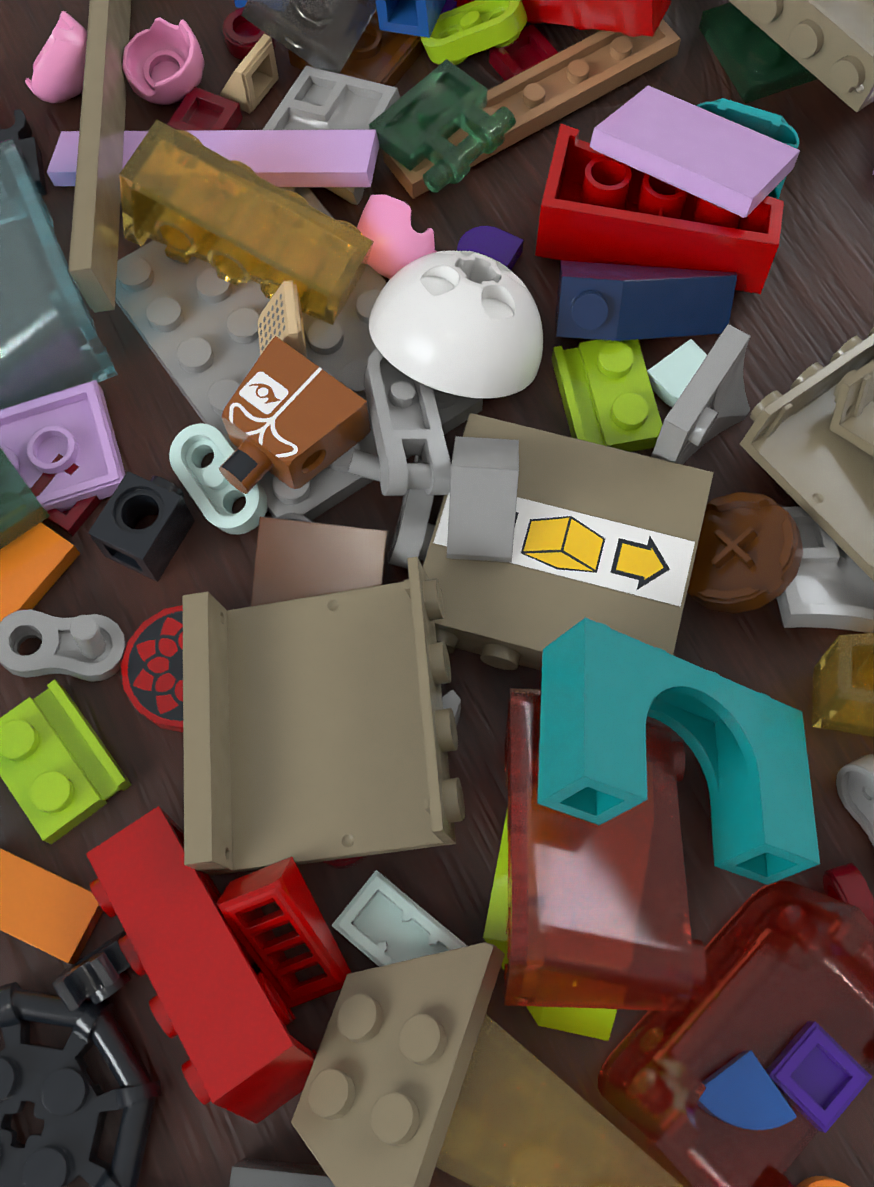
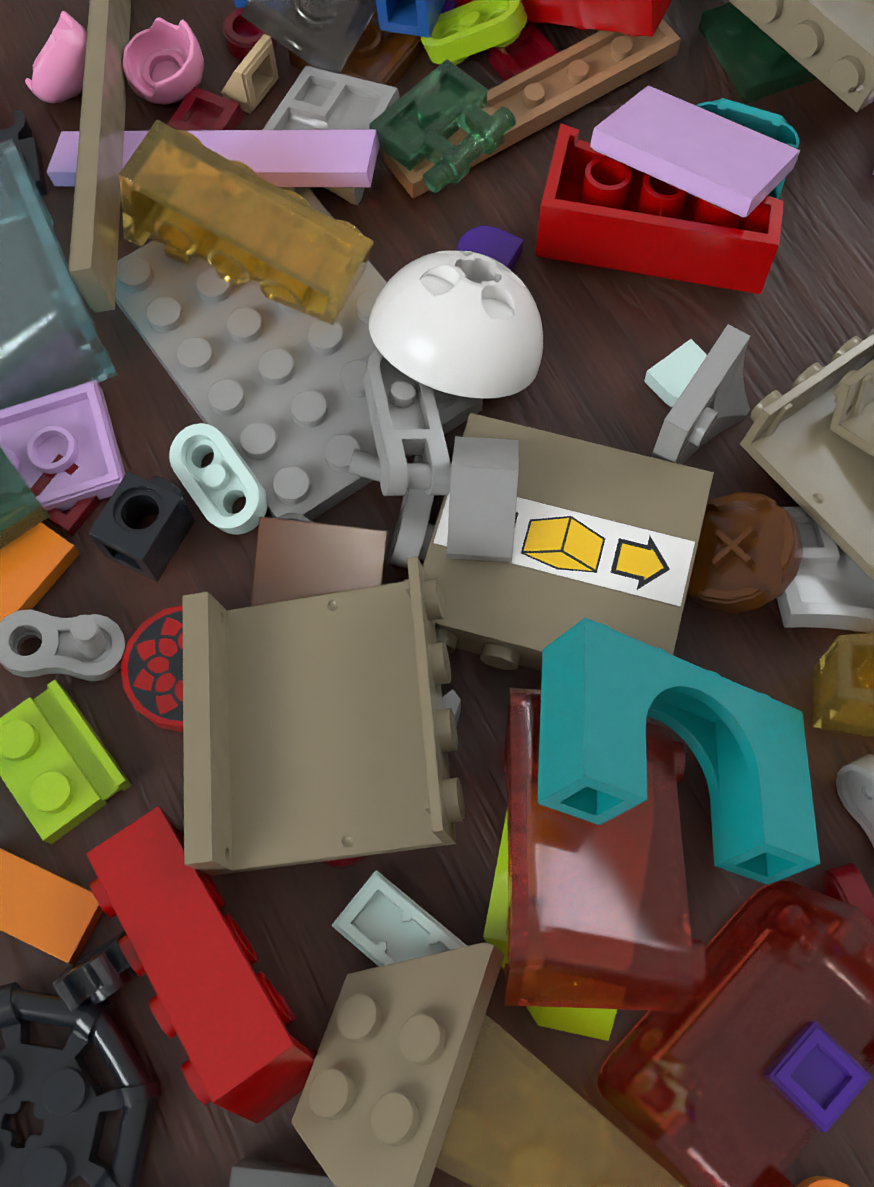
(283, 319): tan slope -> none
(286, 887): red slope -> none
(289, 420): dark orange torso -> none
(395, 242): bright pink hair -> none
(608, 394): lime plate -> none
(641, 301): dark blue slope -> none
(745, 1095): blue tile -> none

